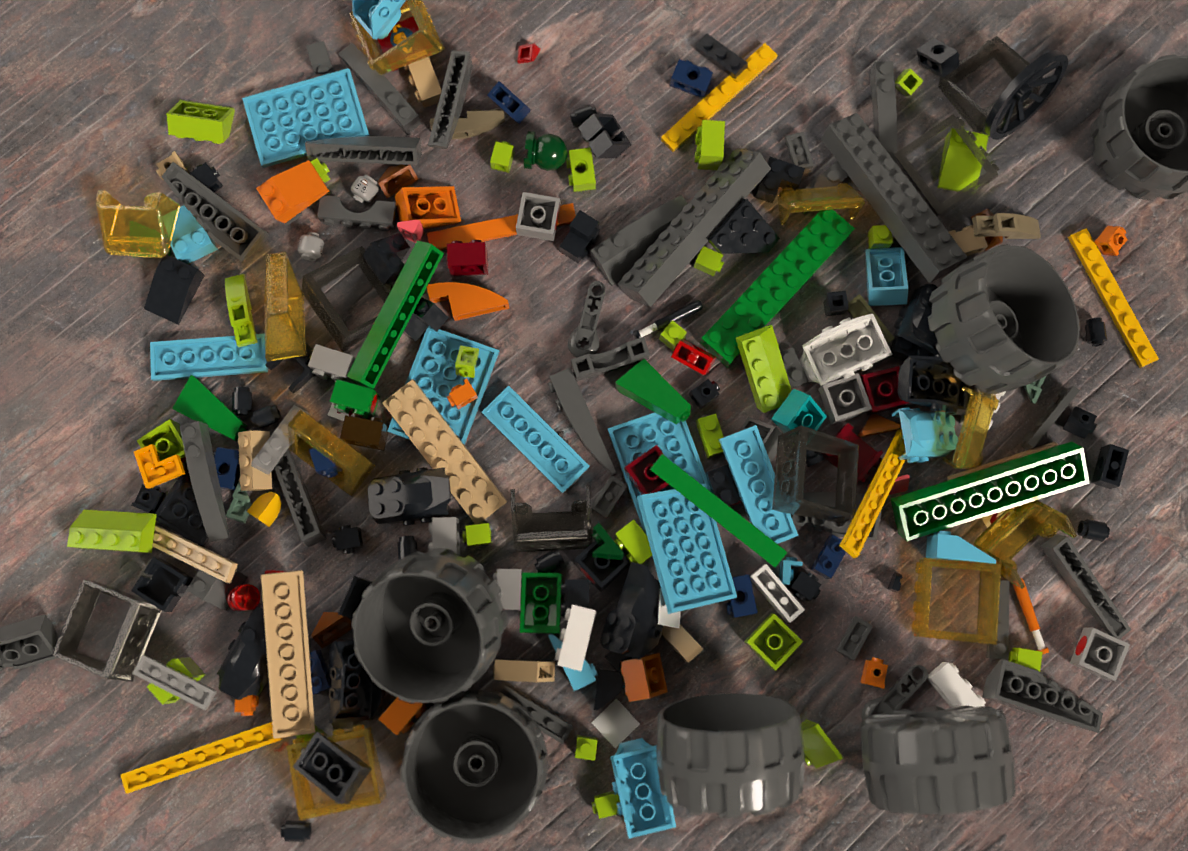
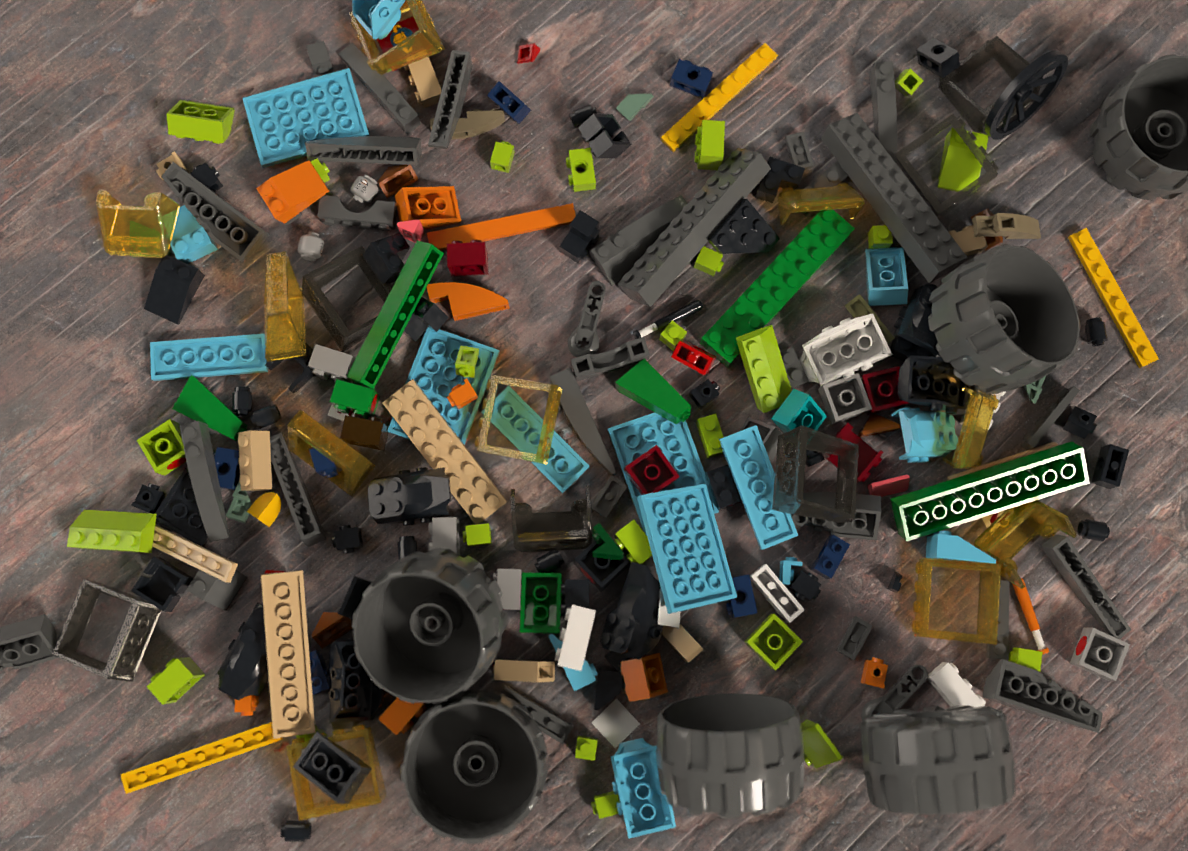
(156, 471): light orange plate -> none
(174, 682): light grey plate -> none
(240, 310): lime slope -> none
(243, 597): red wheel -> none
(276, 444): light grey plate -> none
(538, 216): light grey brick -> none
(545, 151): dark green tile -> none
(548, 423): none -> clear yellow windscreen
(633, 103): none -> sand green slope
(718, 510): green tile -> none
(721, 56): black plate -> none
(836, 303): black brick -> none
(874, 498): yellow tile -> none
(1111, 240): orange brick -> none

